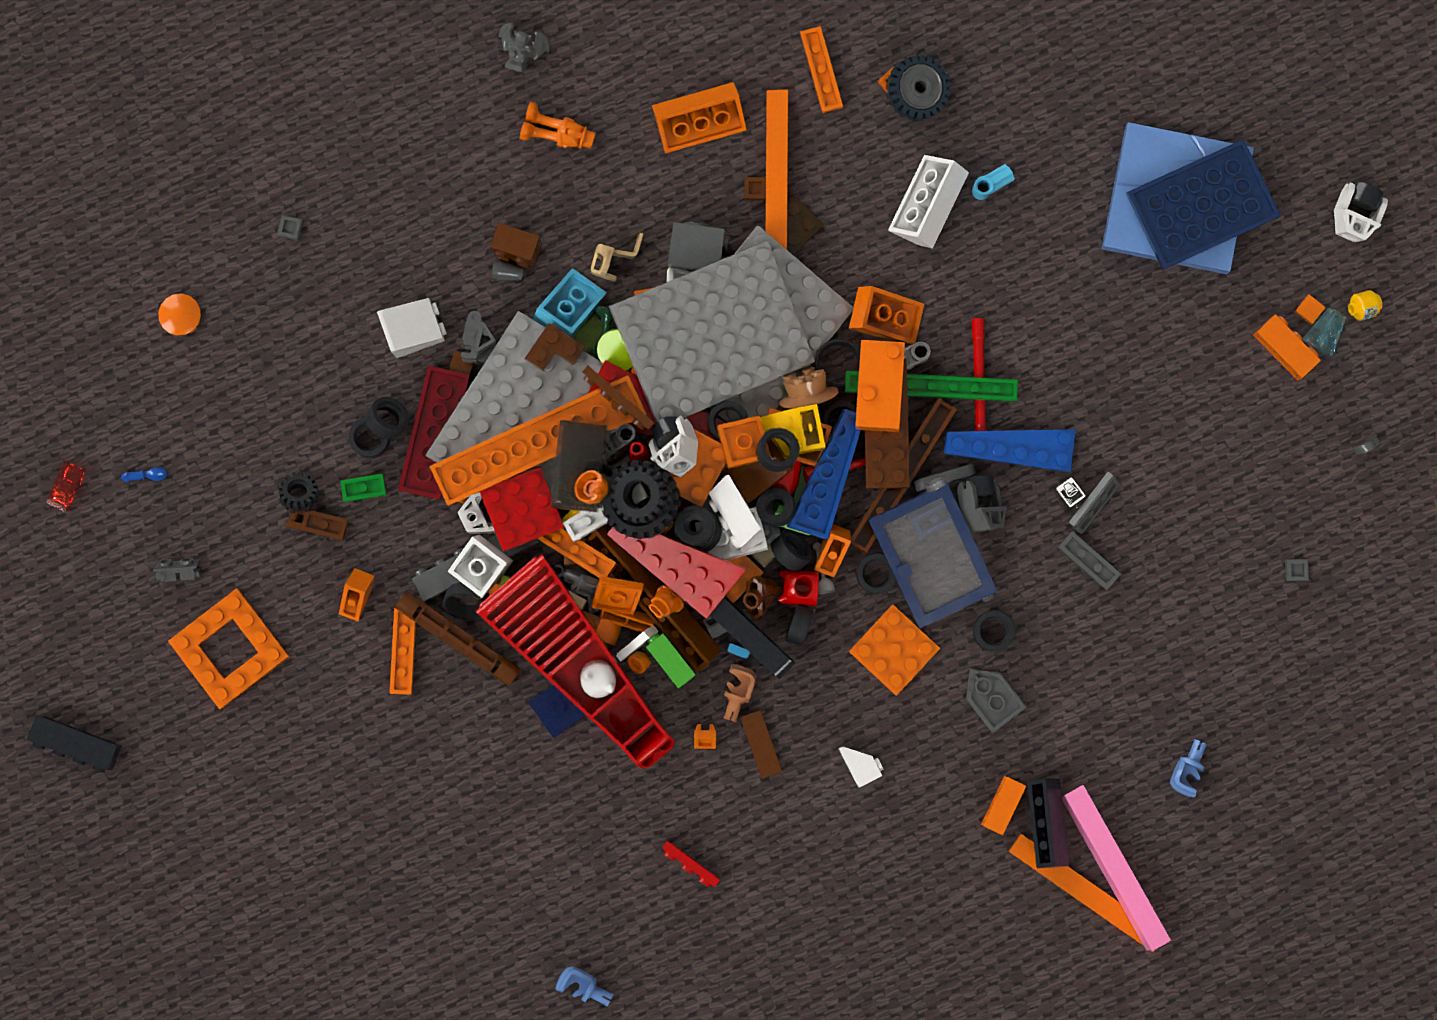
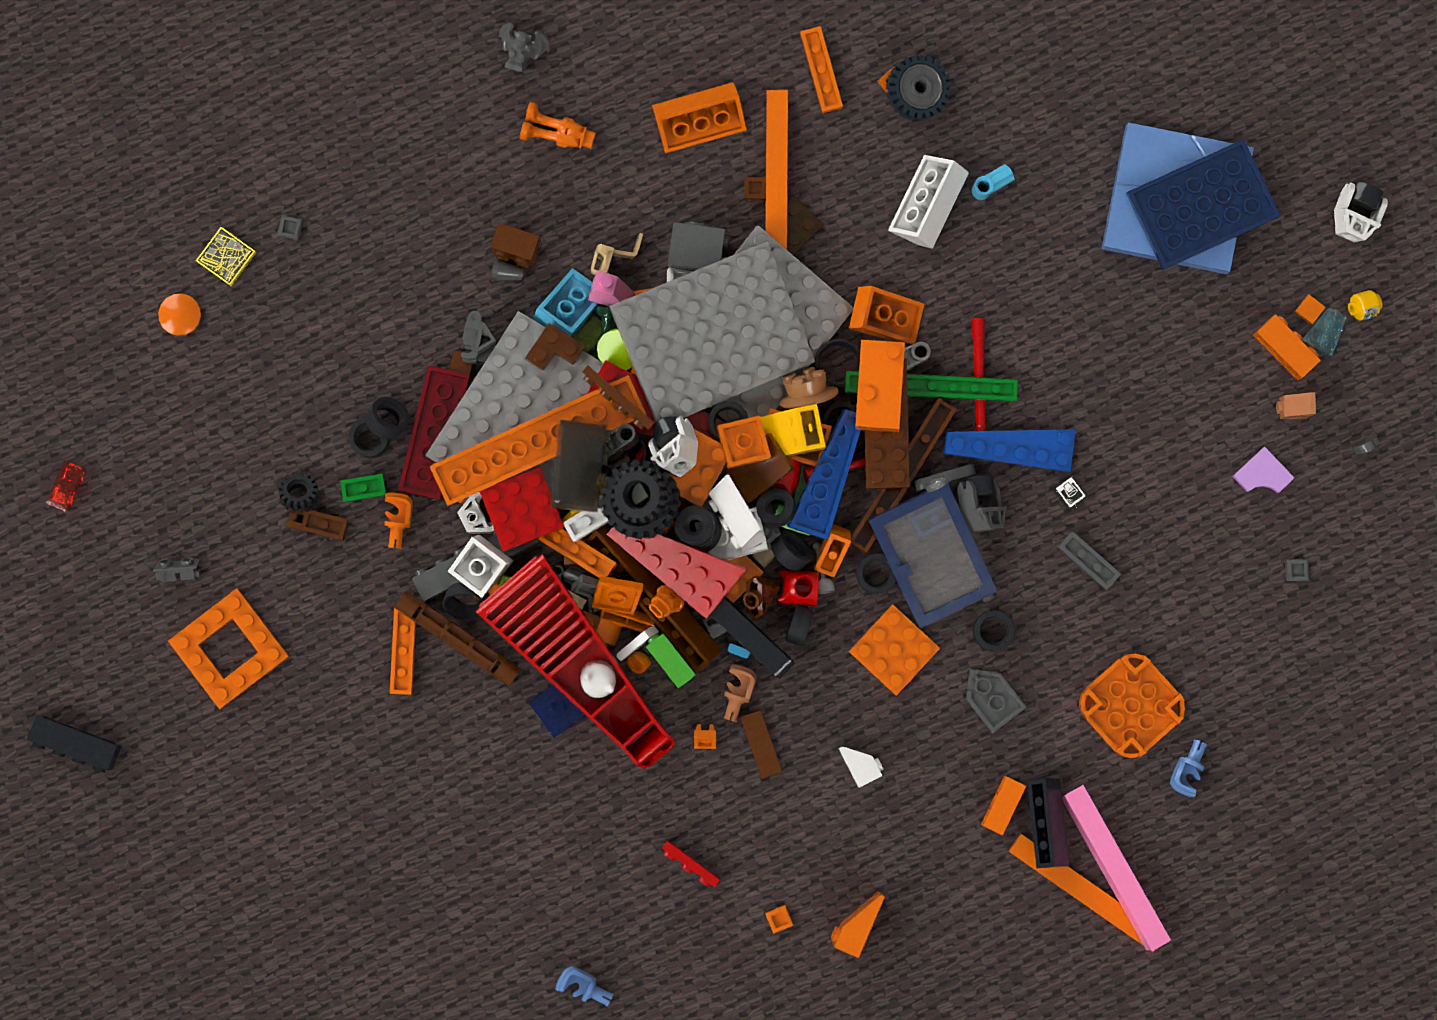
(154, 474): blue piece -> none
(226, 256): none -> tile
(356, 594): orange slope -> none
(401, 520): none -> orange piece
(412, 327): white slope -> none
(591, 487): orange piece -> none
(608, 289): none -> bright pink slope
(642, 456): red cone -> none
(779, 919): none -> orange tile
(785, 436): black tyre -> none
(855, 928): none -> orange slope
(1094, 503): dark grey tile -> none
(1131, 705): none -> orange tile
(1263, 471): none -> lavender tile
(1296, 406): none -> nougat slope

